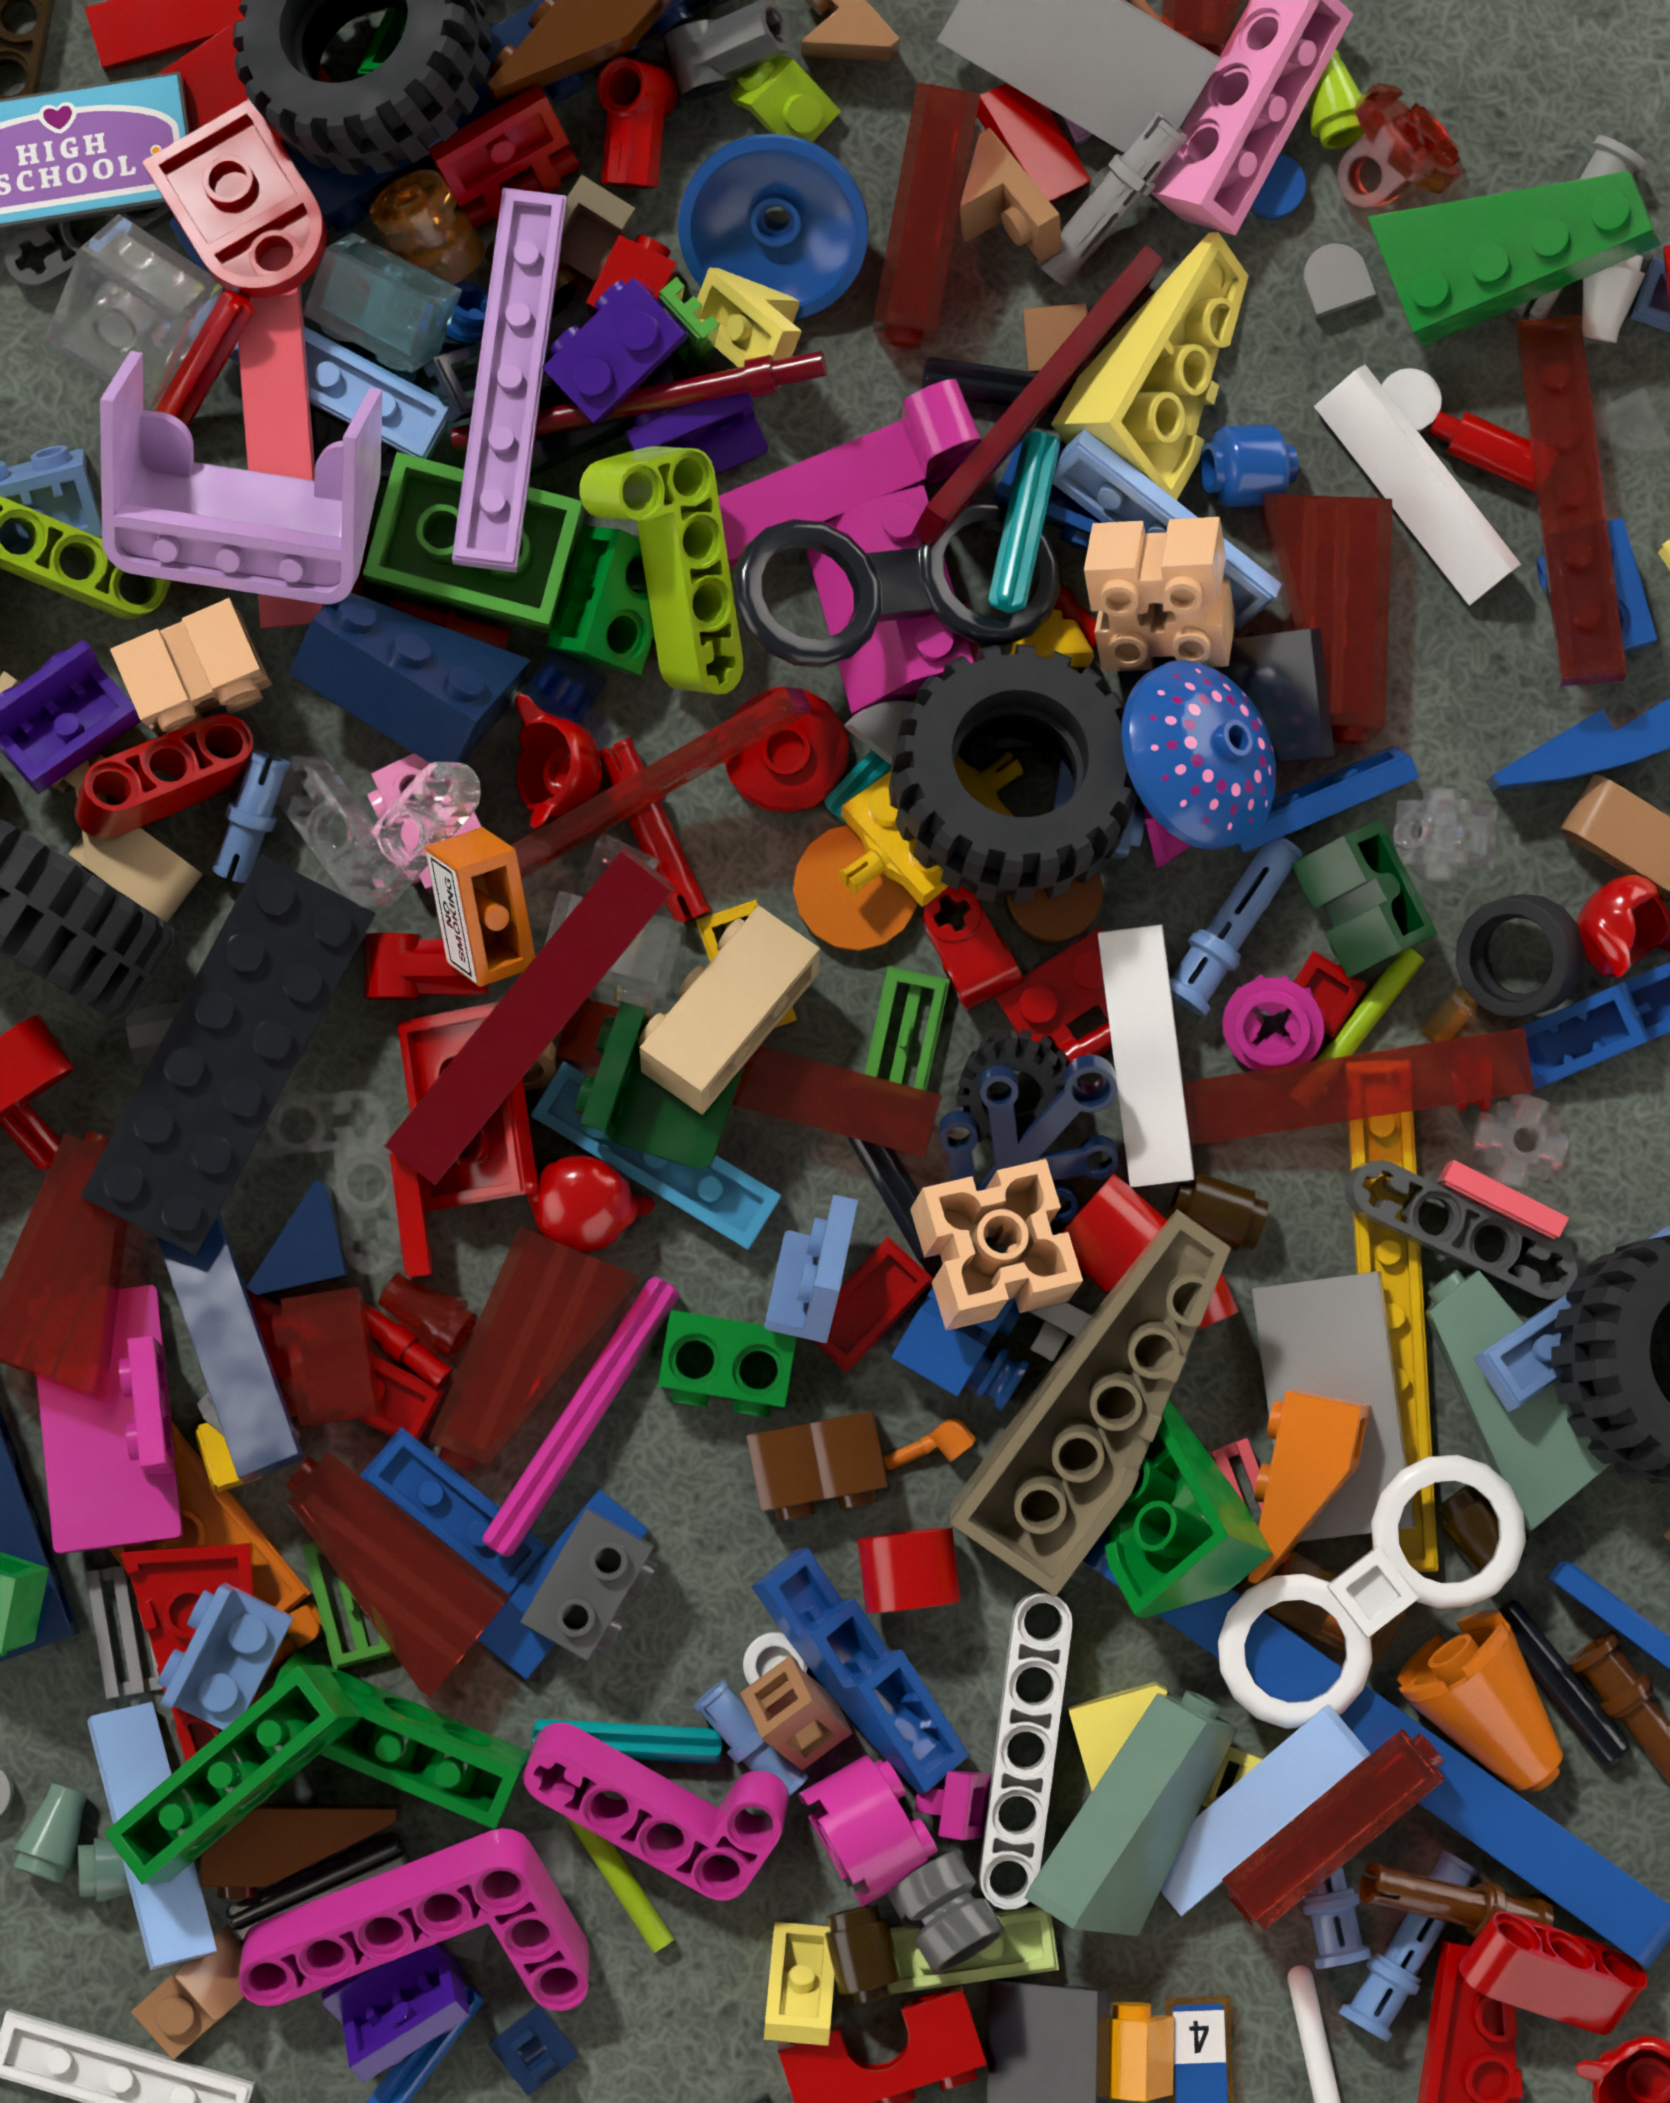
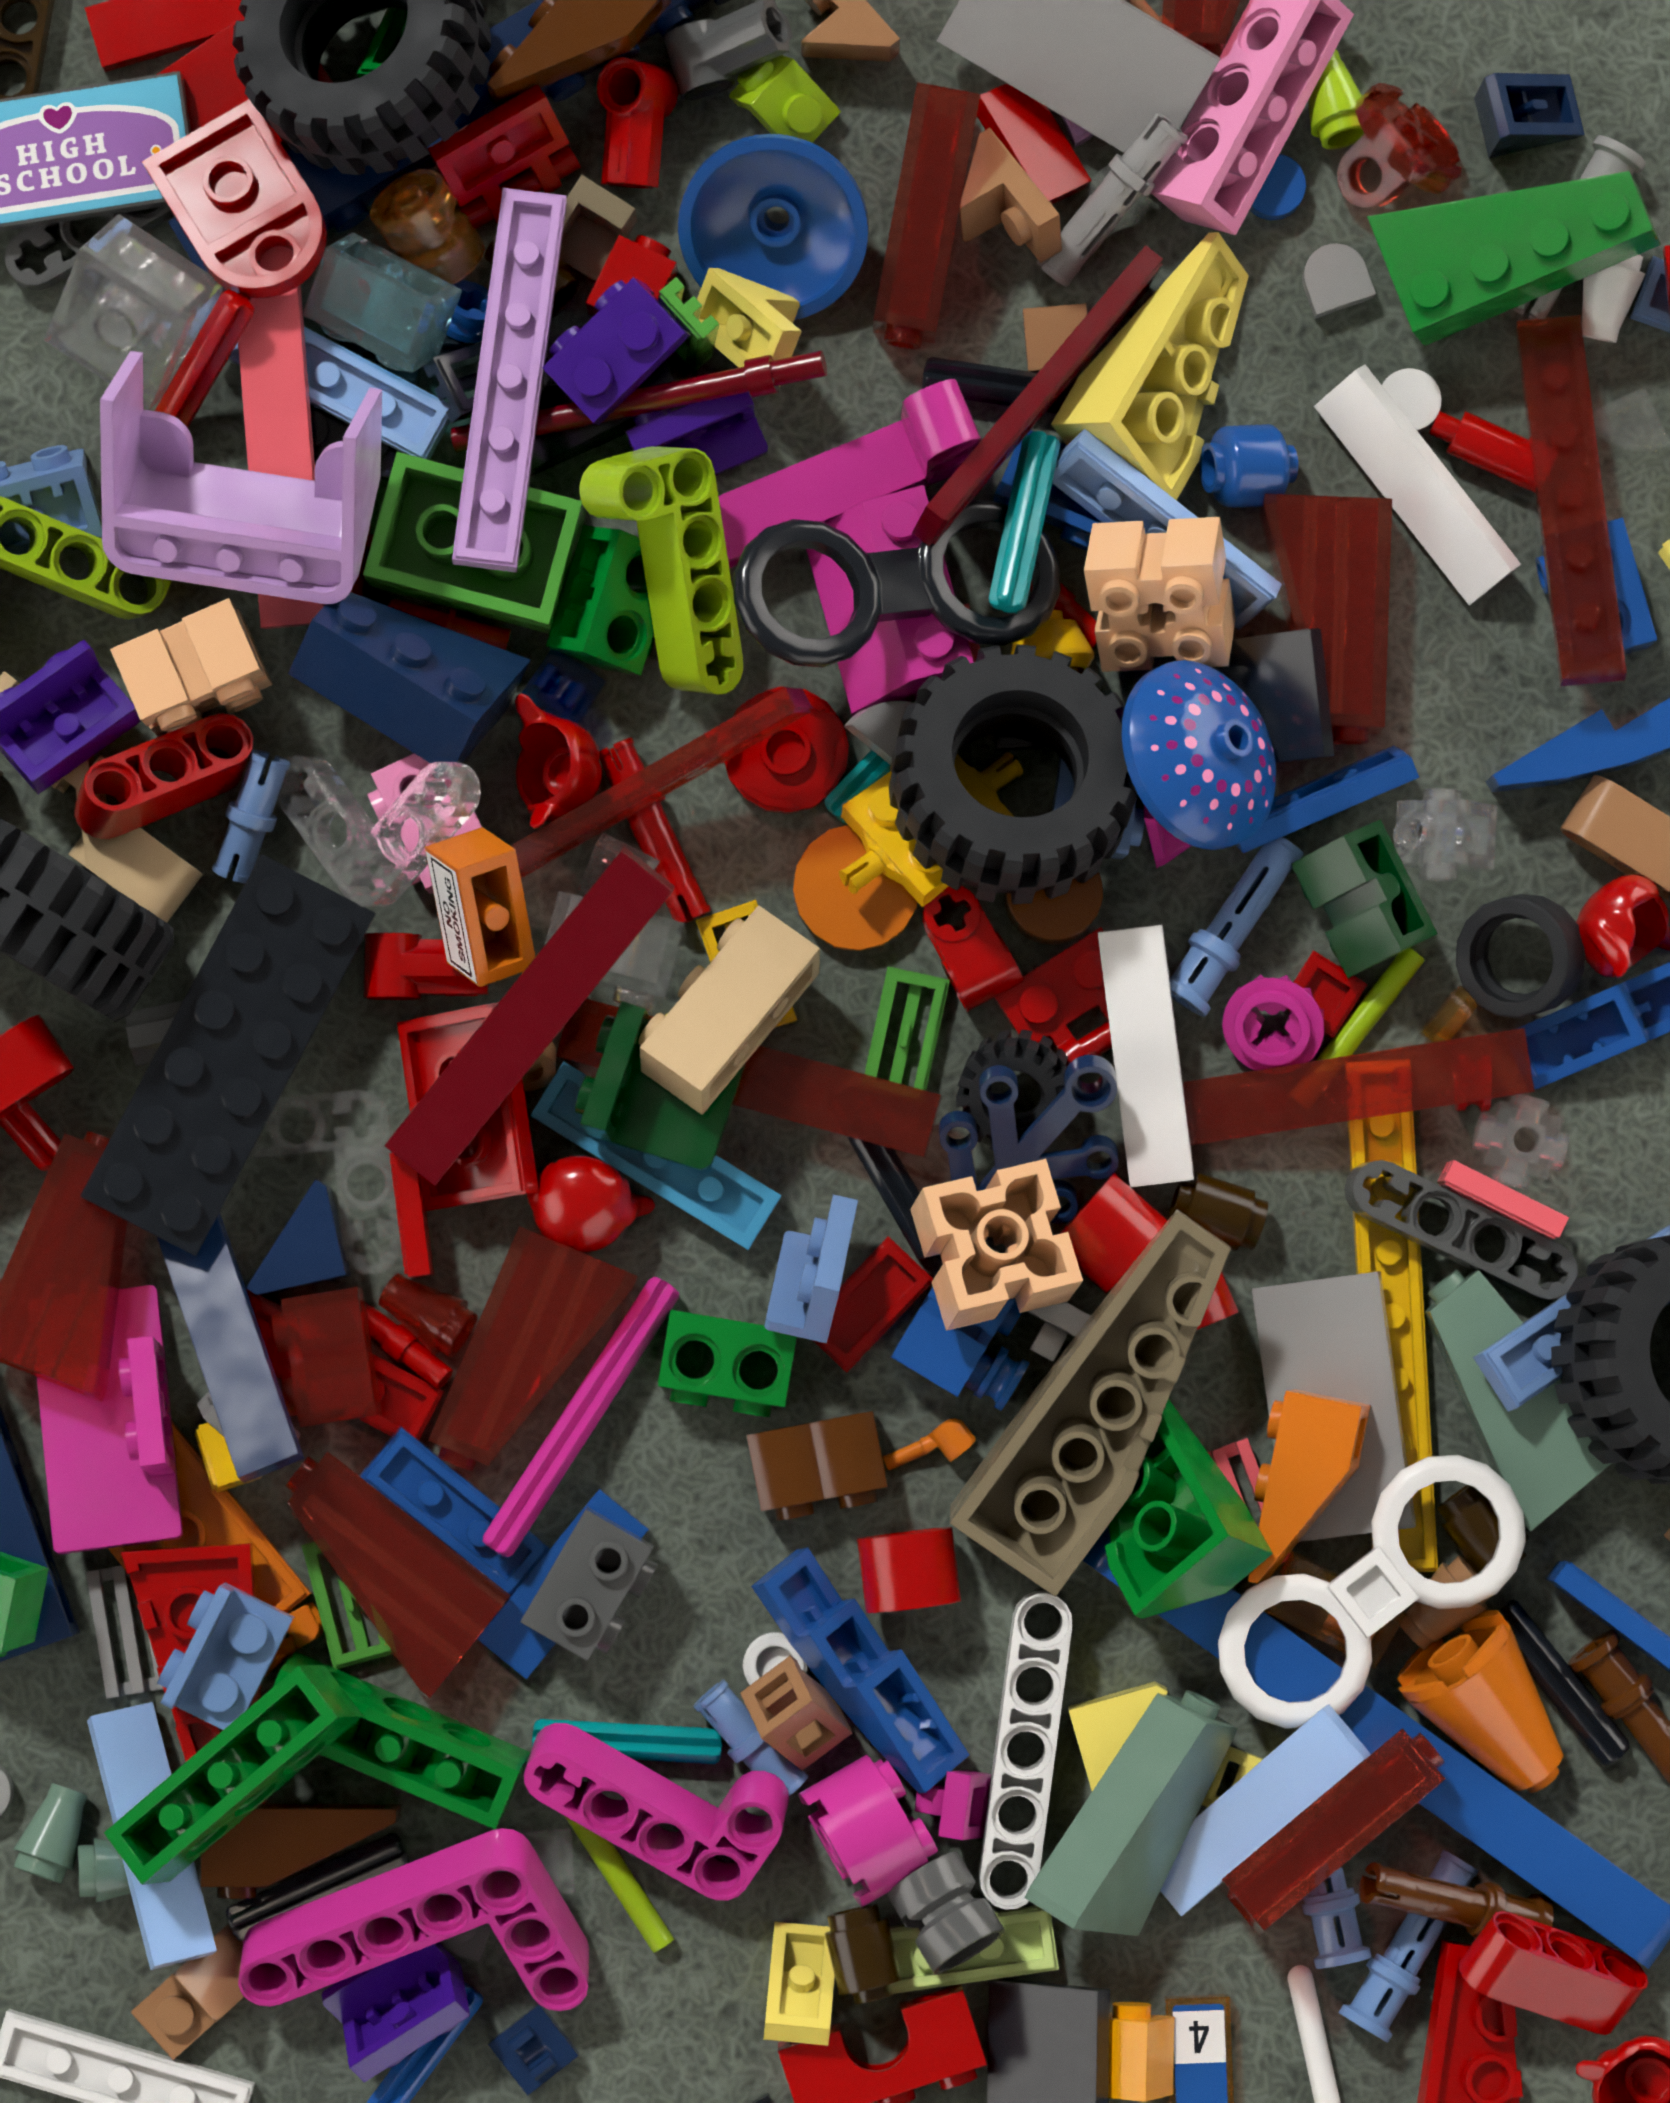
(1429, 1624): none -> medium nougat cone
(1526, 111): none -> dark blue slope

